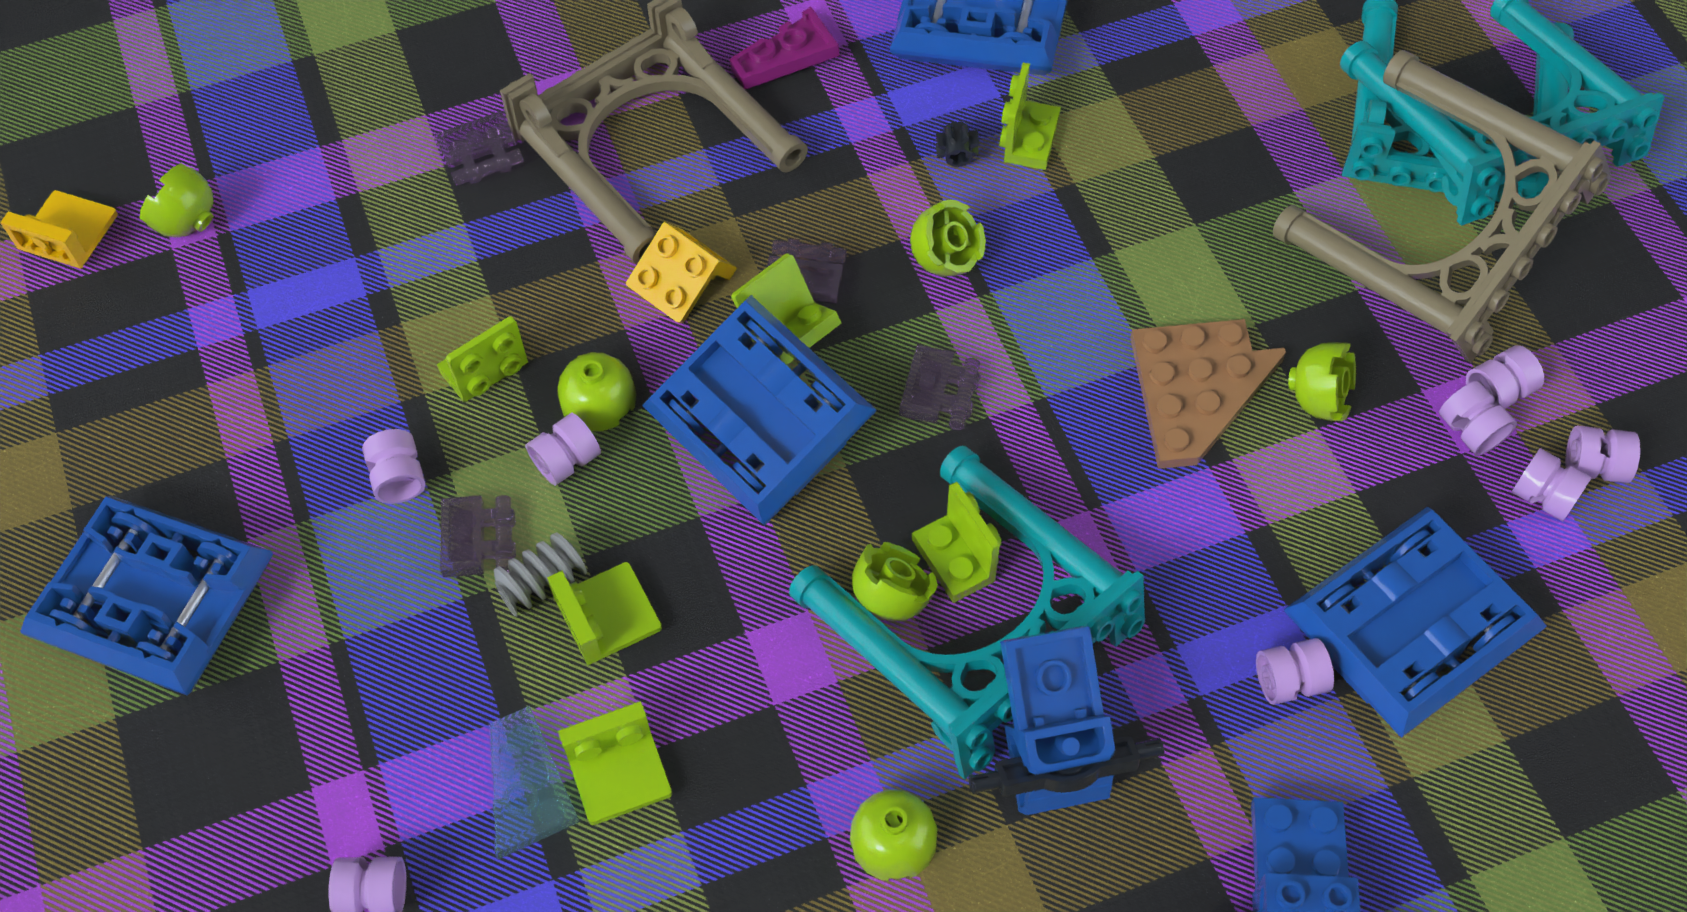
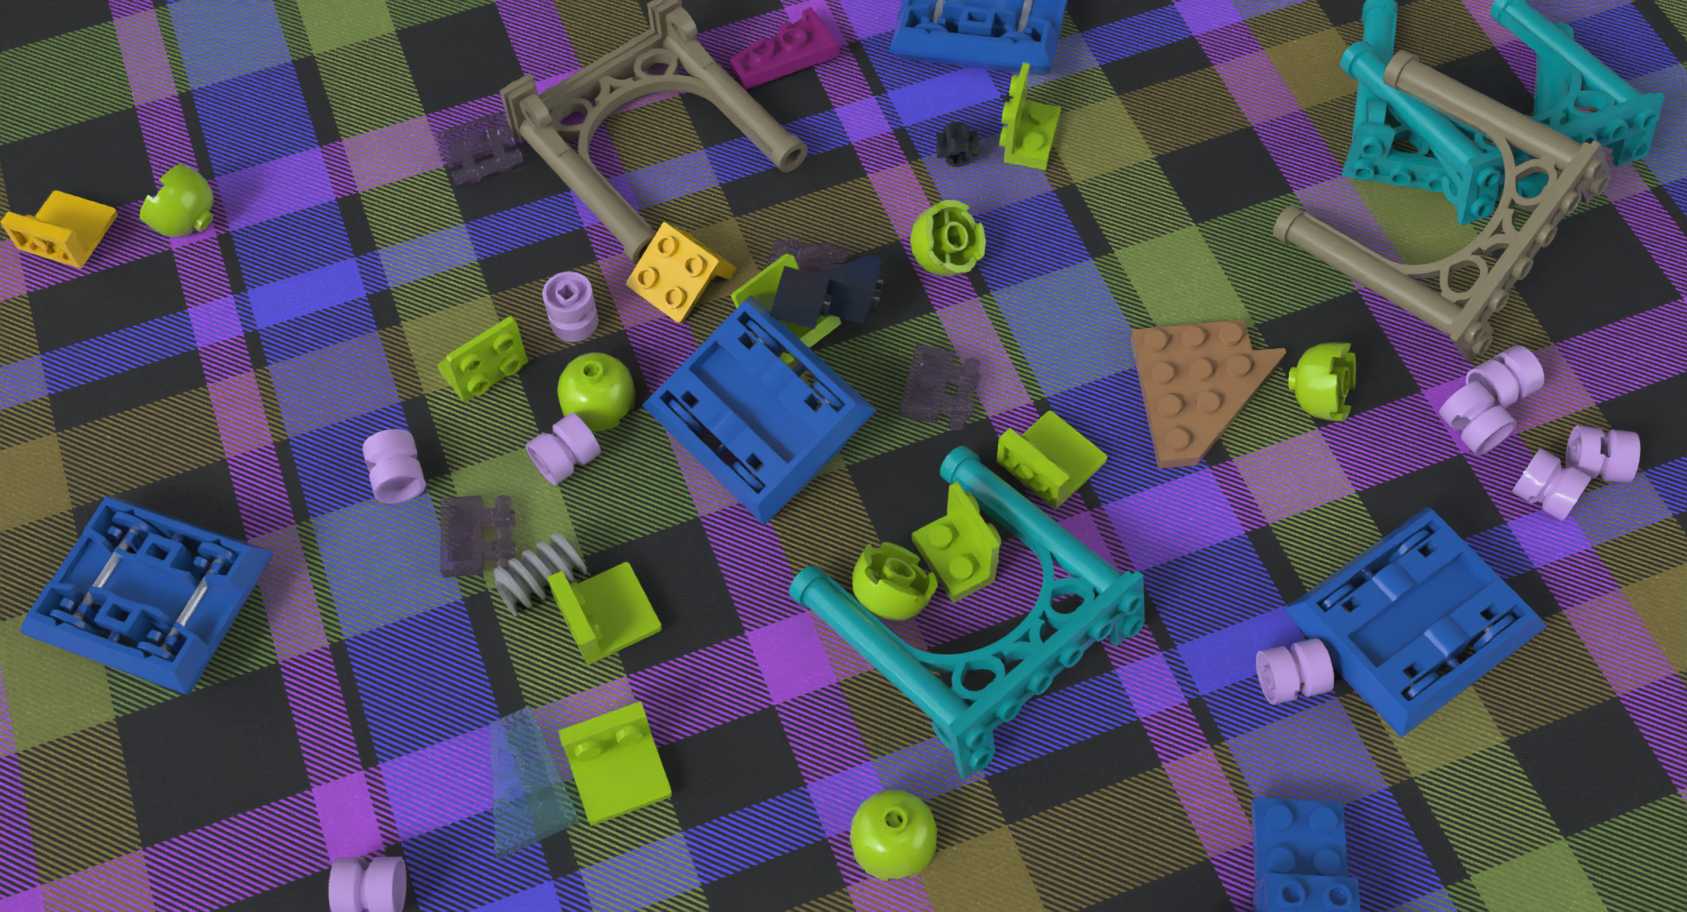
(570, 306): none -> lavender wheel
(842, 292): none -> black arch
(1050, 458): none -> lime bracket
(1059, 734): blue piece -> none

